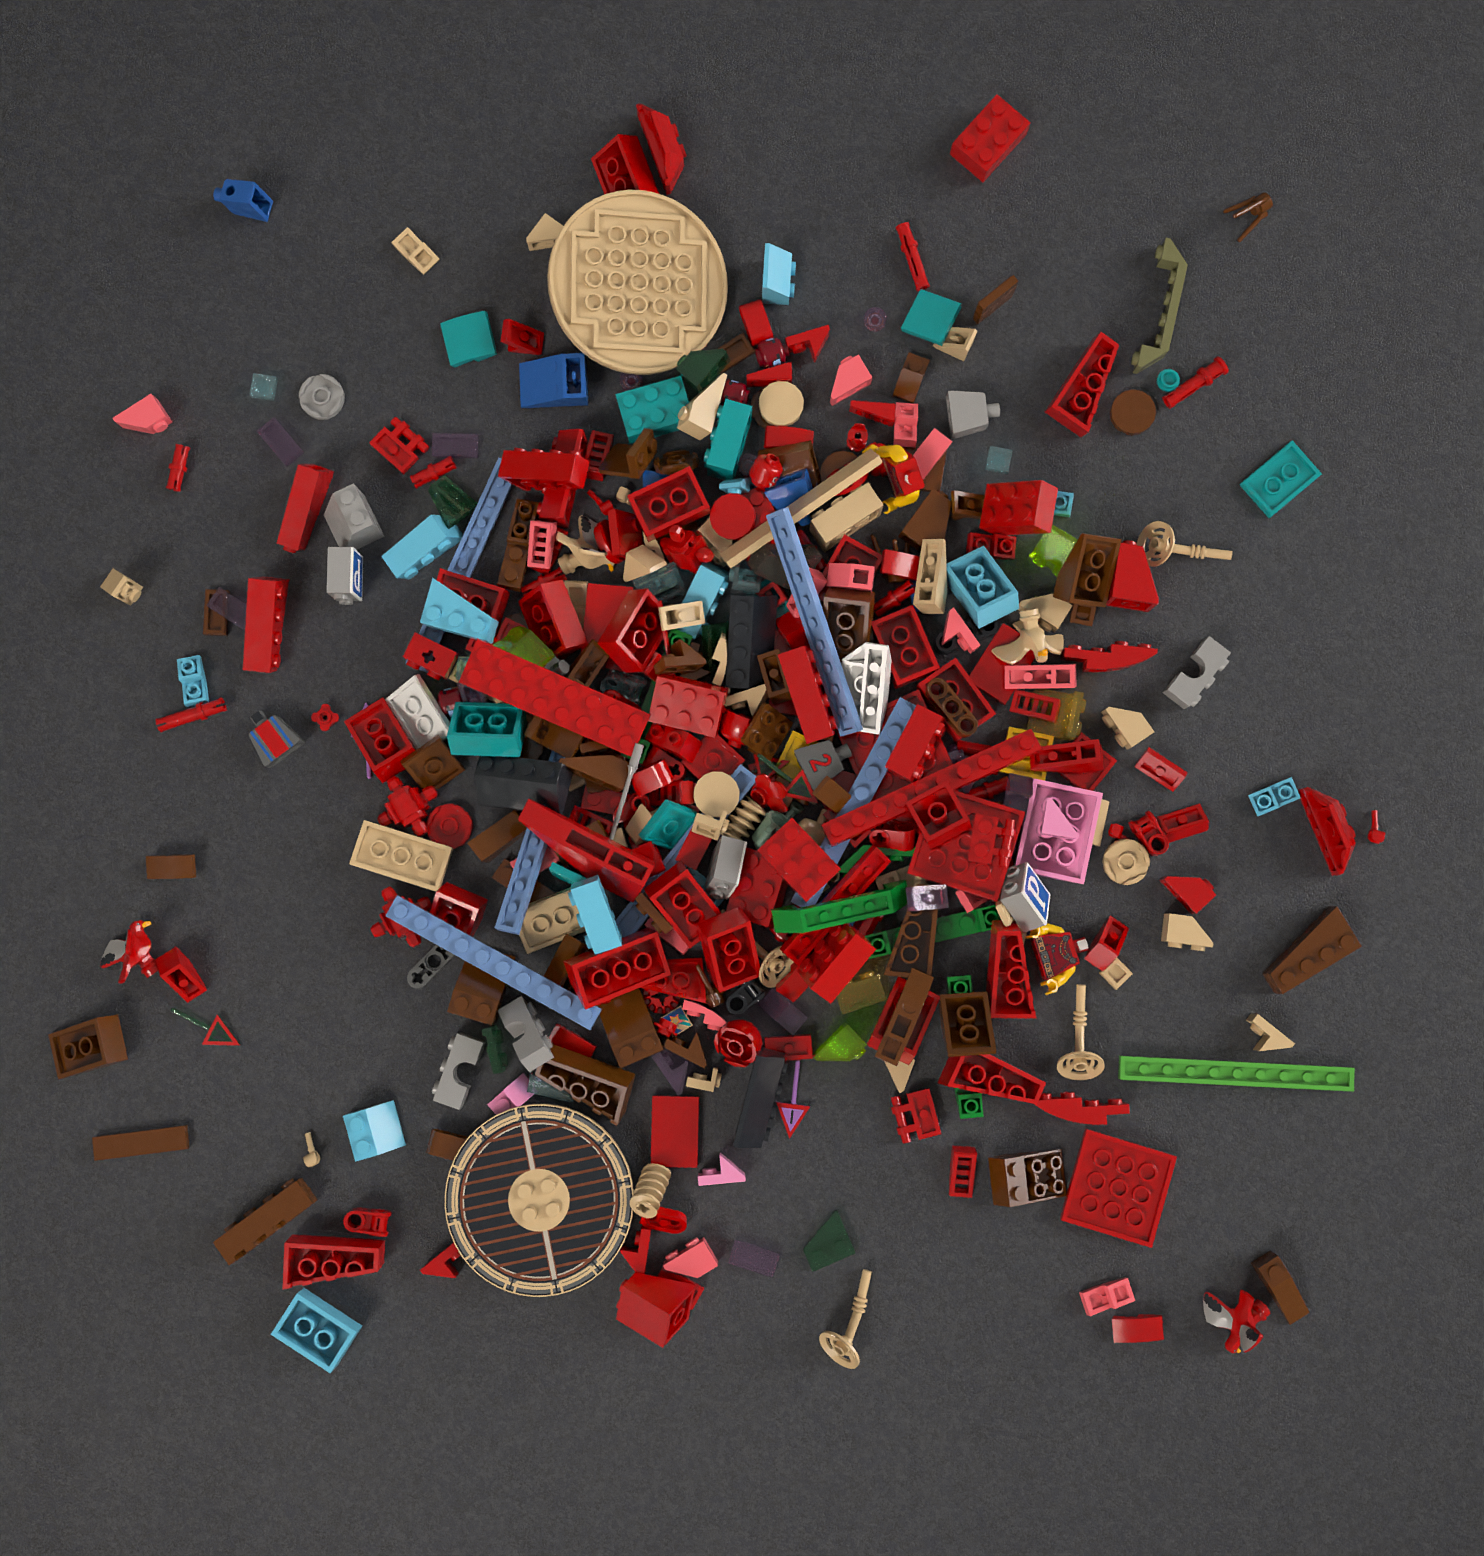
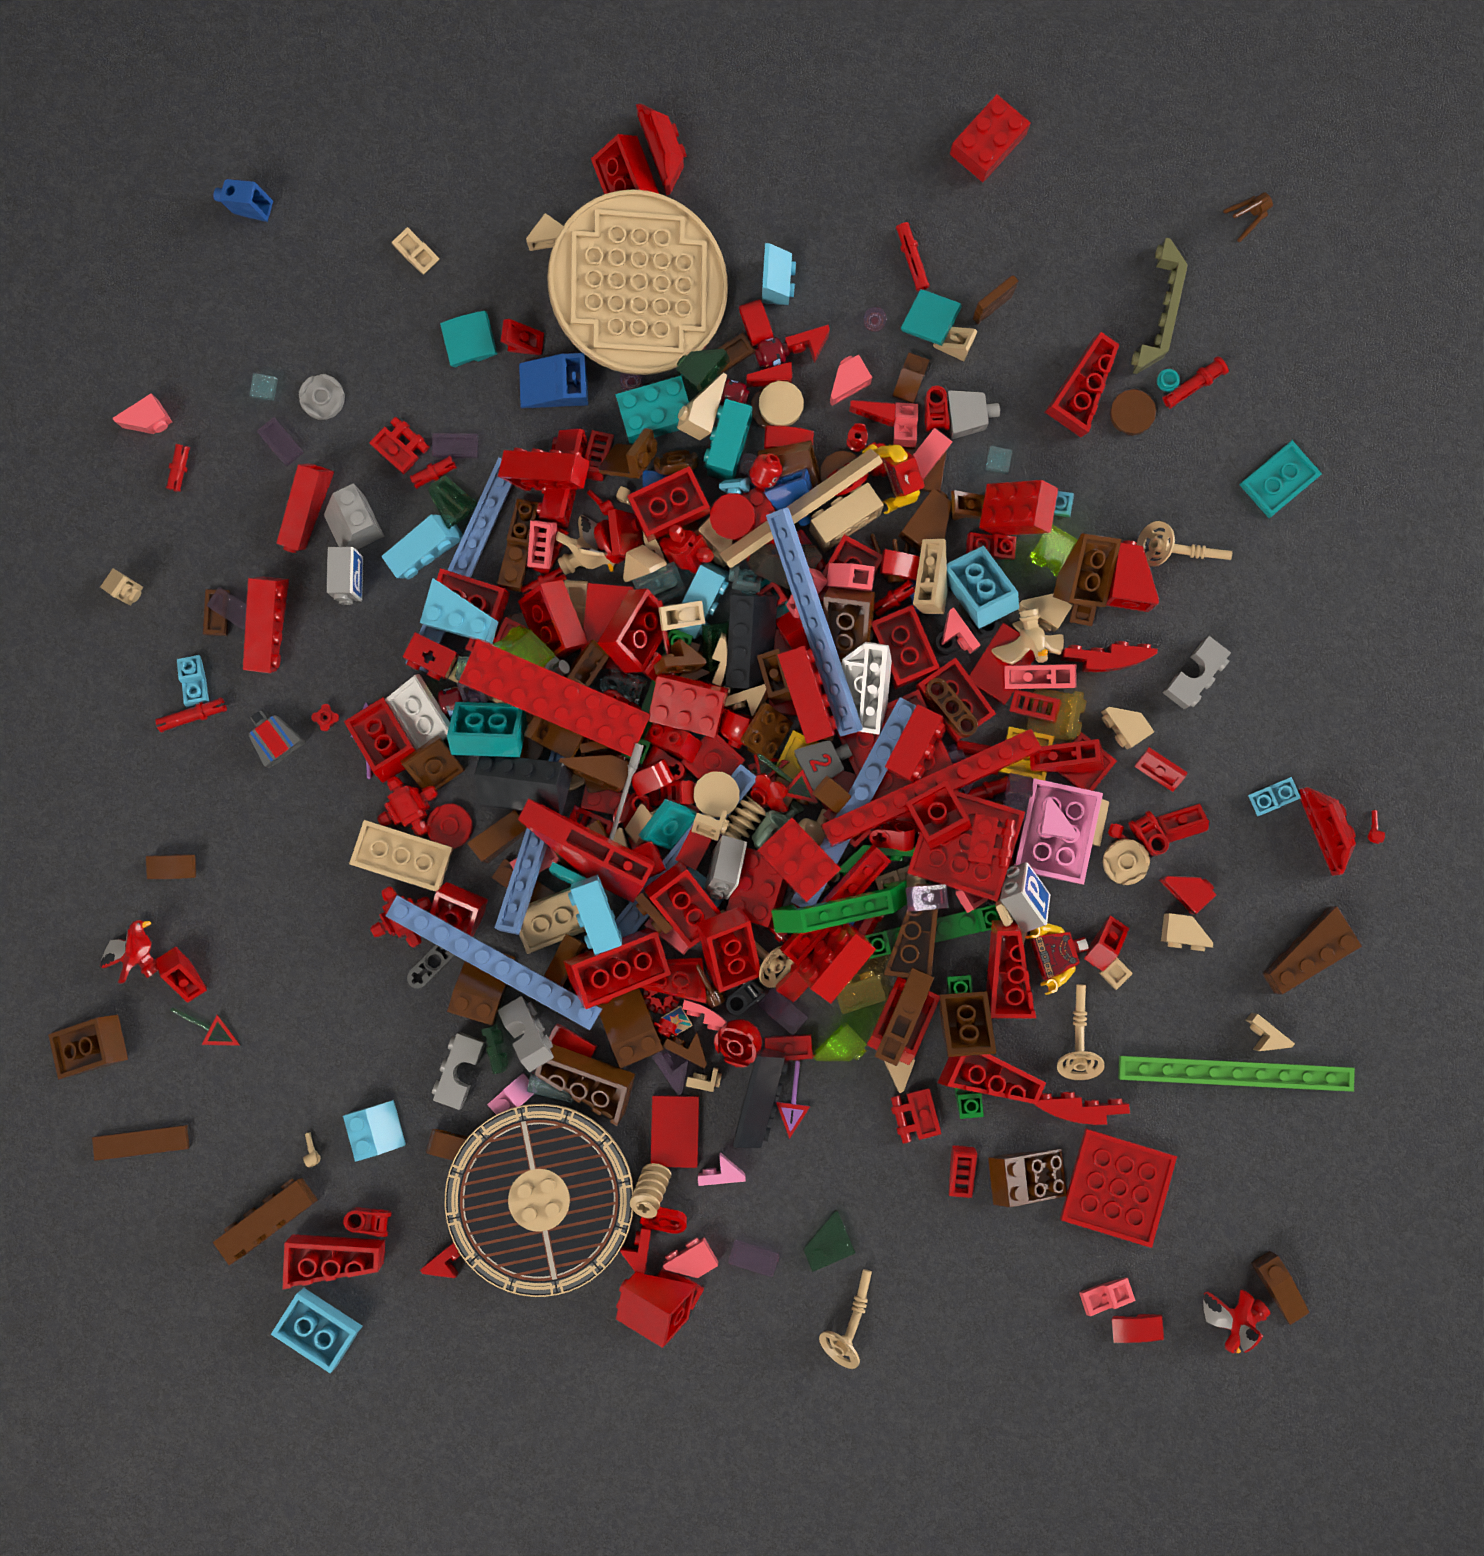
(936, 413): none -> red piece

